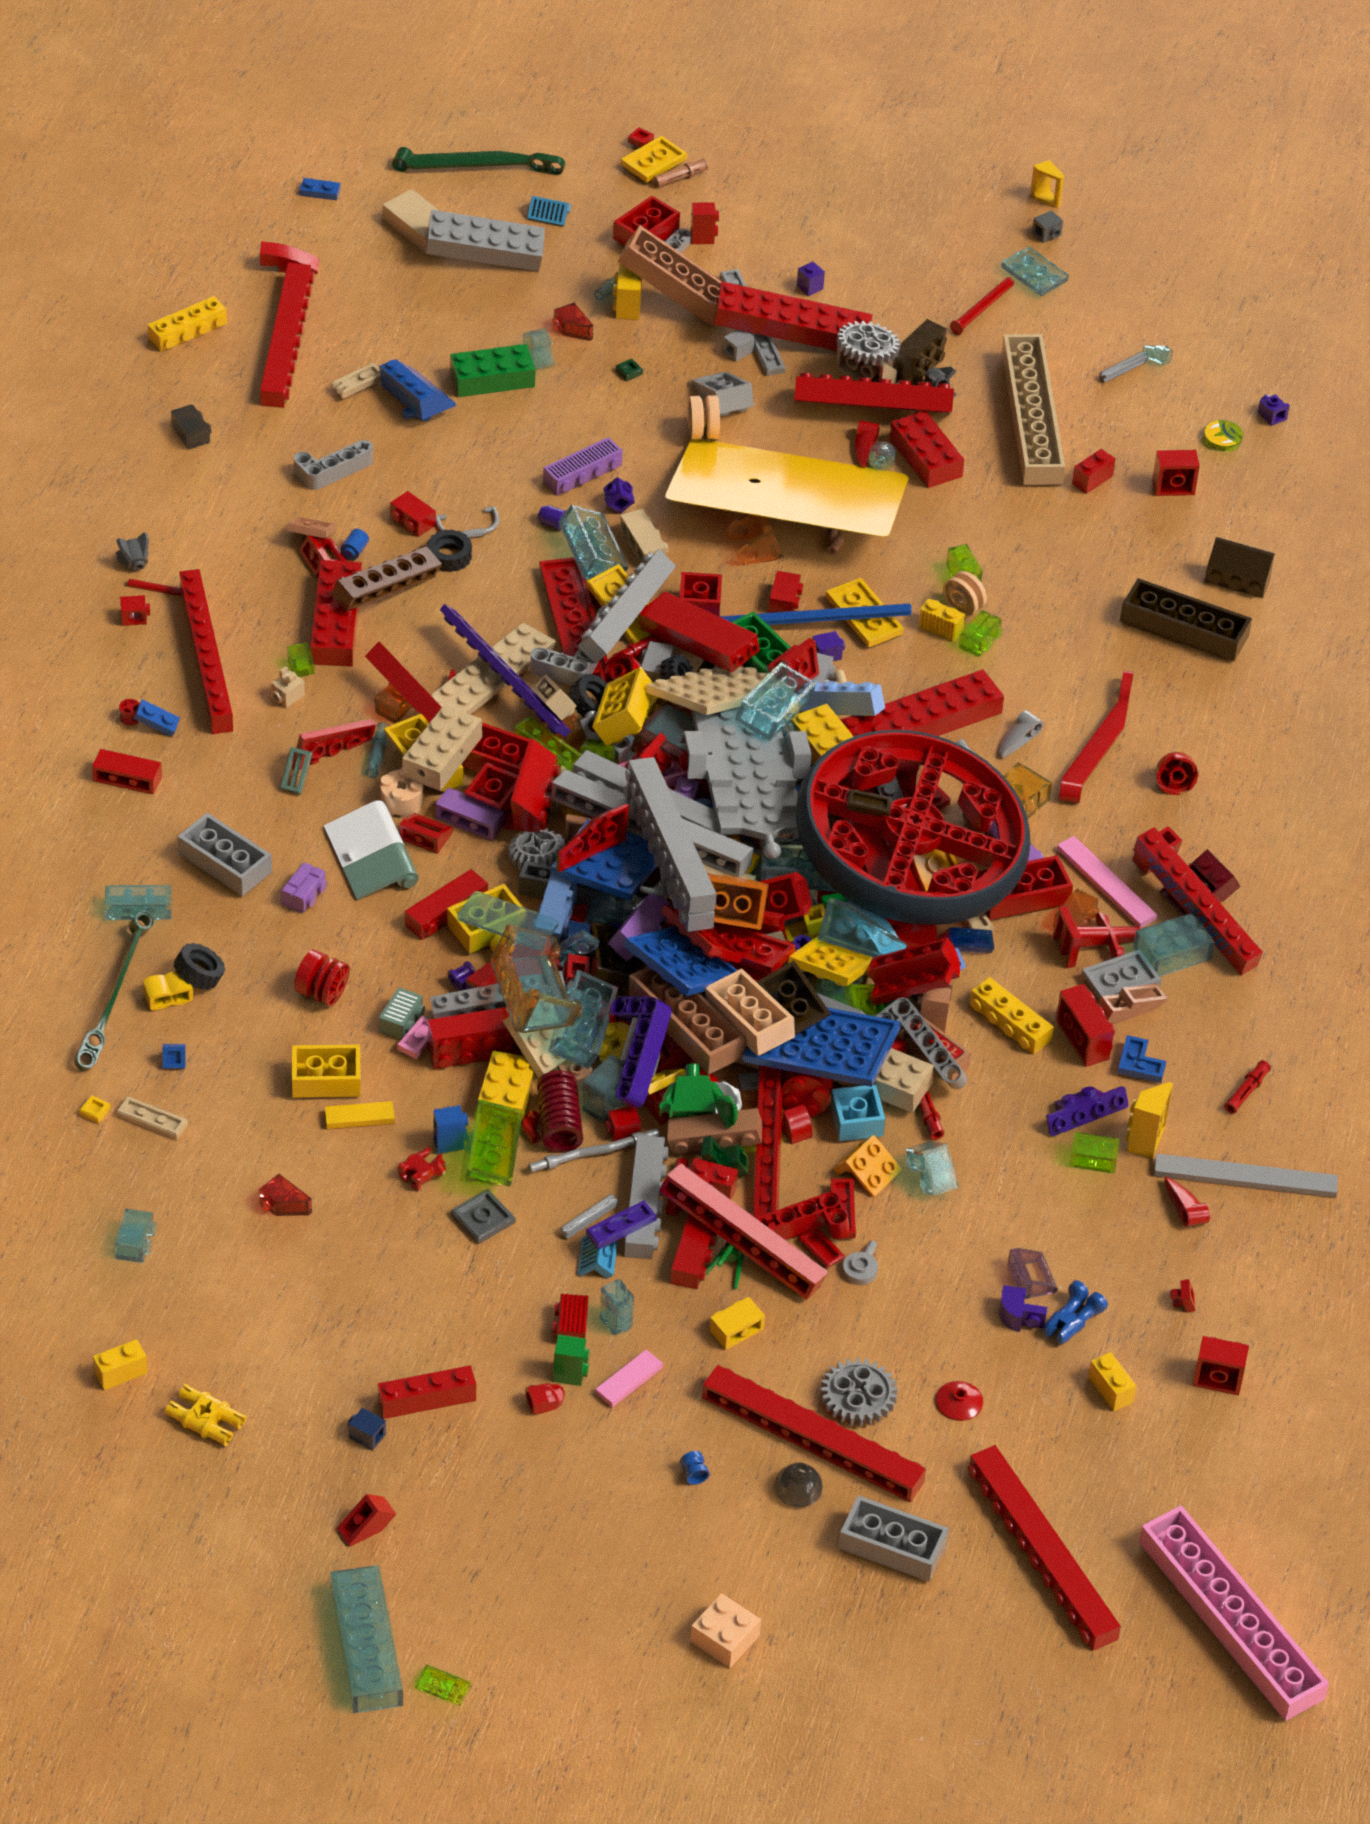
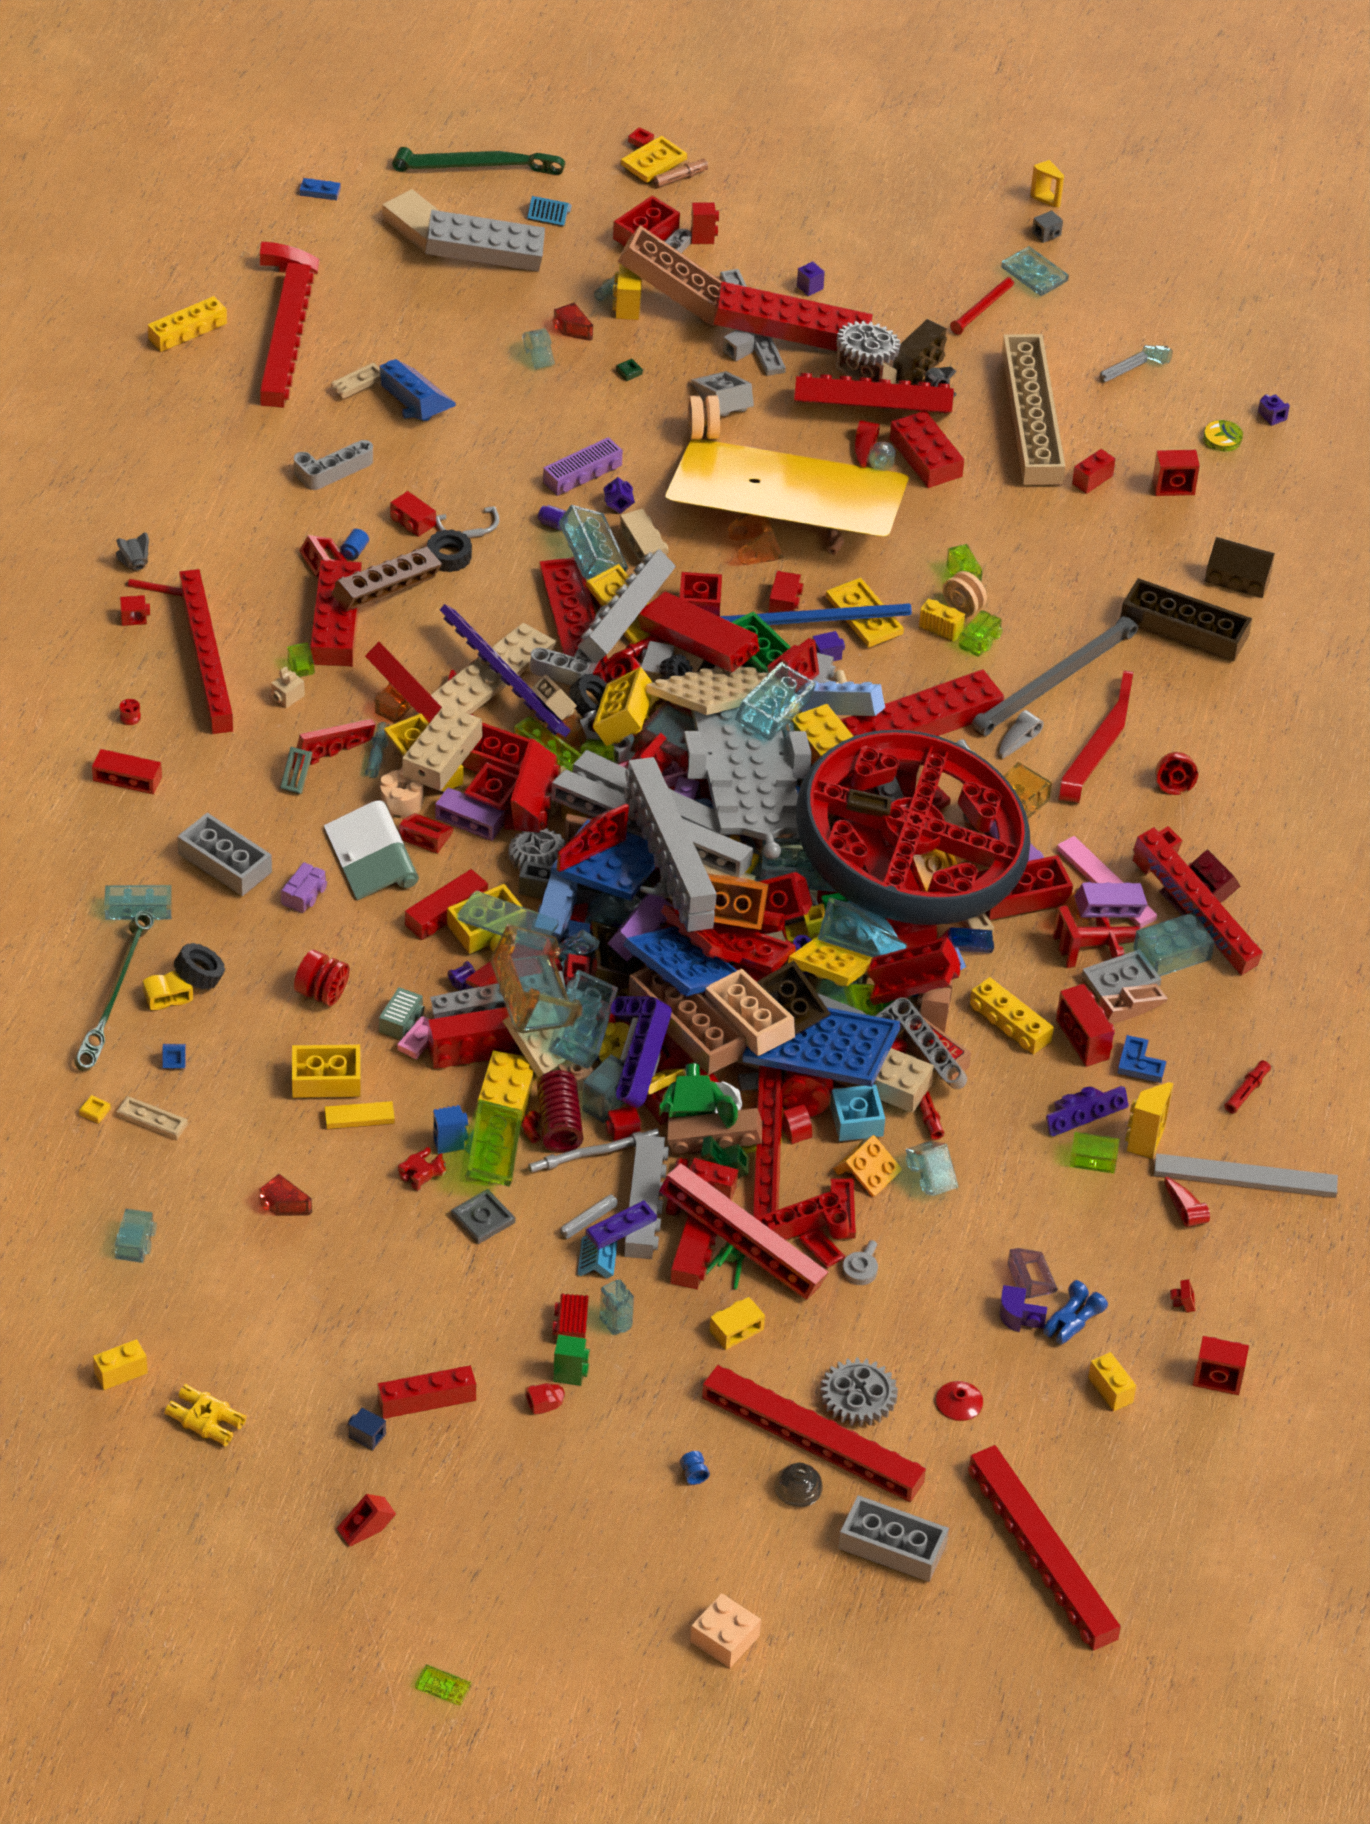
(156, 718): blue plate -> none
(190, 426): clear smoke brick -> none
(311, 527): nougat plate -> none
(366, 1639): clear light blue brick -> none
(492, 370): green brick -> none
(629, 1378): bright pink tile -> none
(987, 722): none -> dark grey piece
(1110, 899): none -> medium lavender brick
(1233, 1613): bright pink brick -> none

